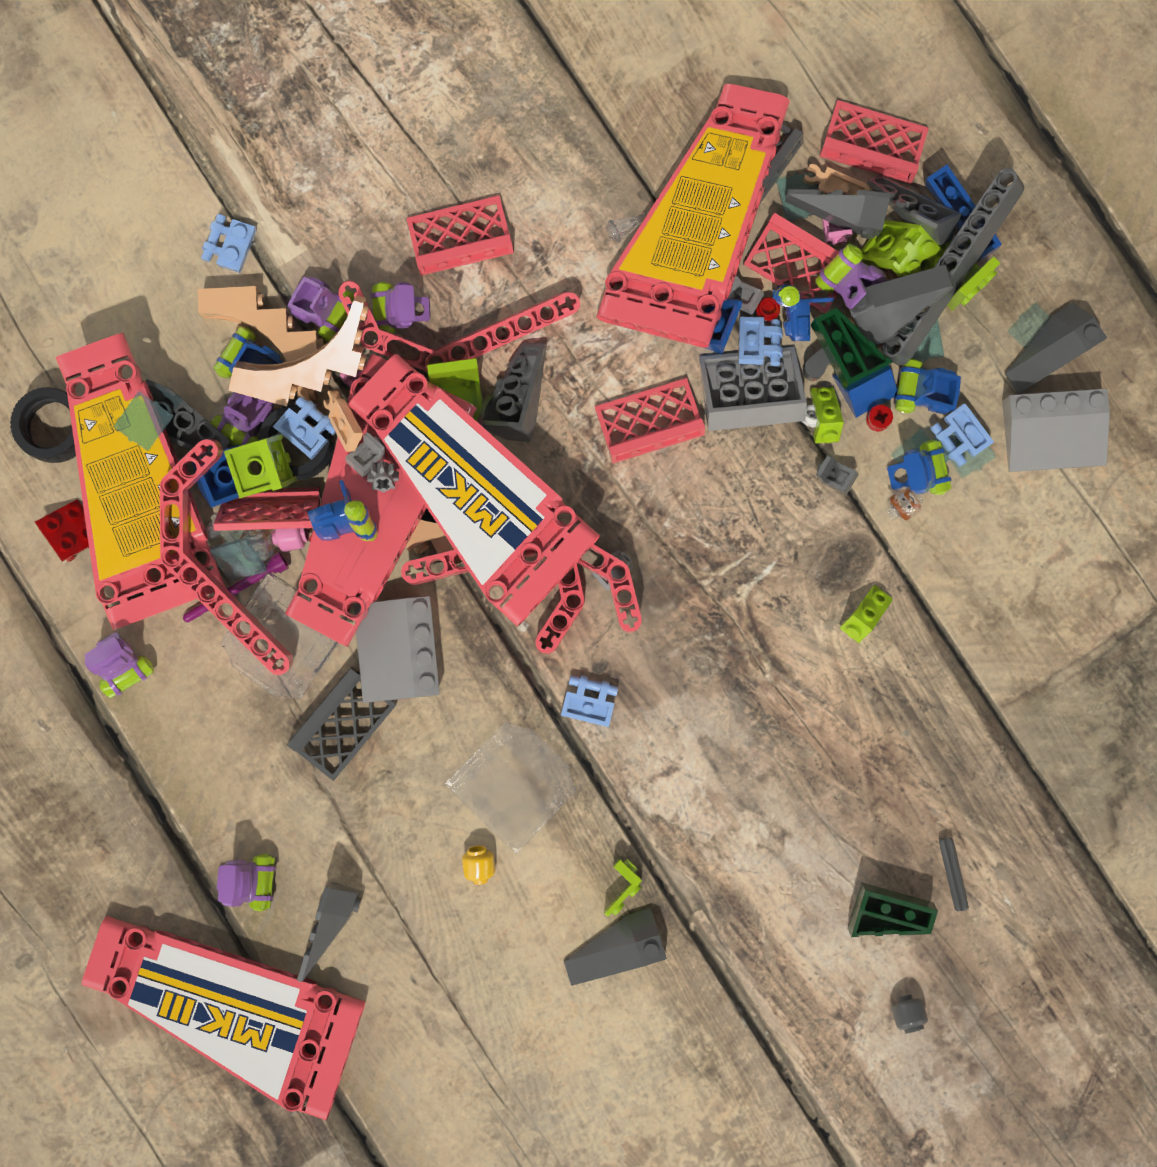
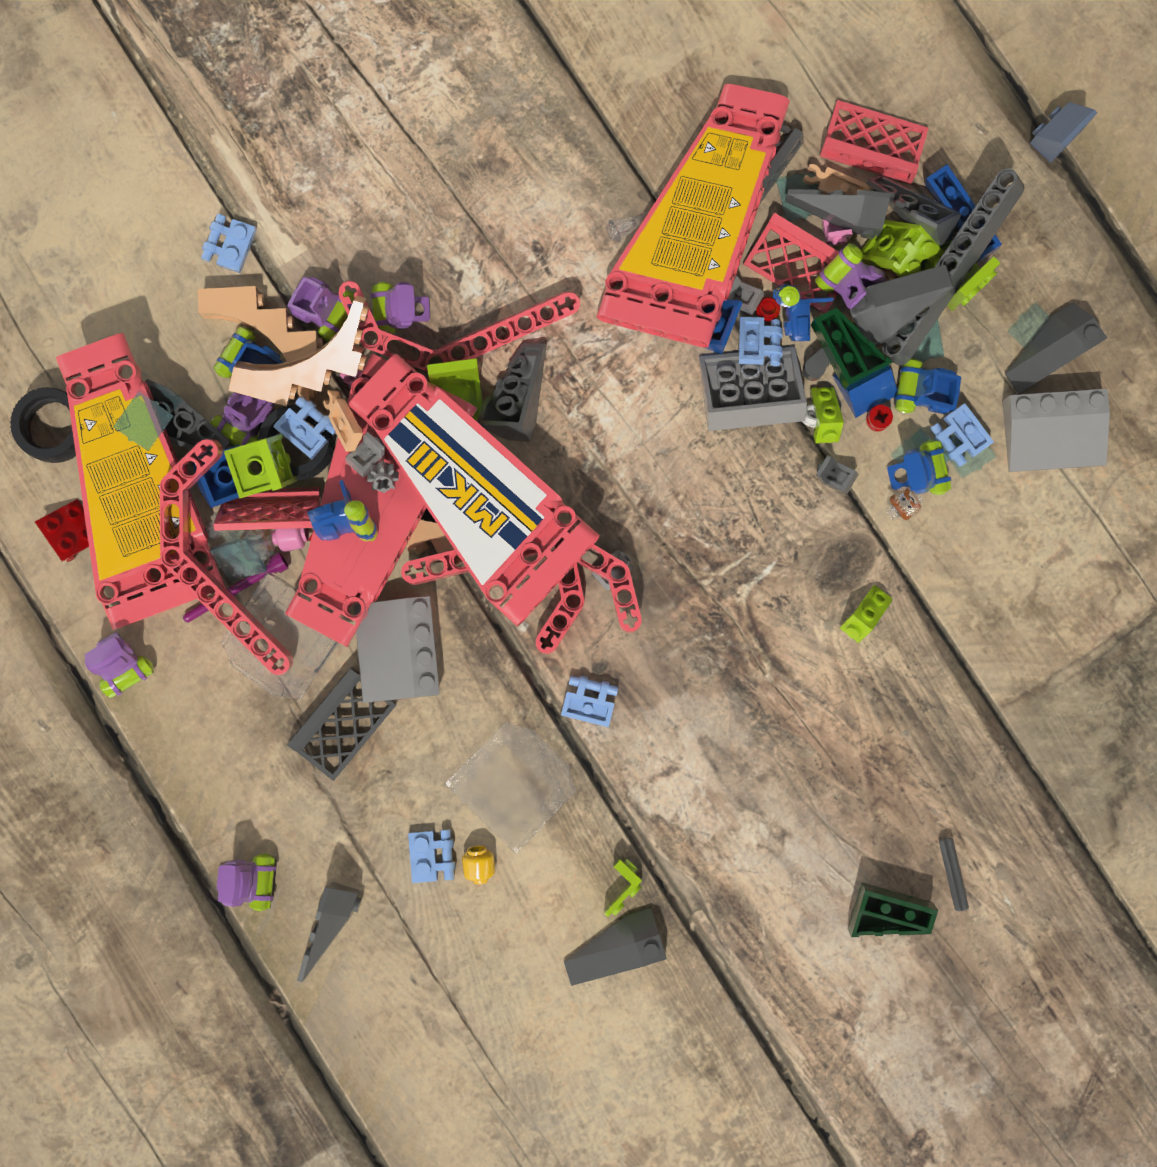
(231, 1011): panel -> none
(423, 856): none -> light blue plate
(460, 254): coral fence -> none
(653, 440): coral fence -> none
(909, 1014): dark grey head -> none
(1061, 130): none -> sand blue slope

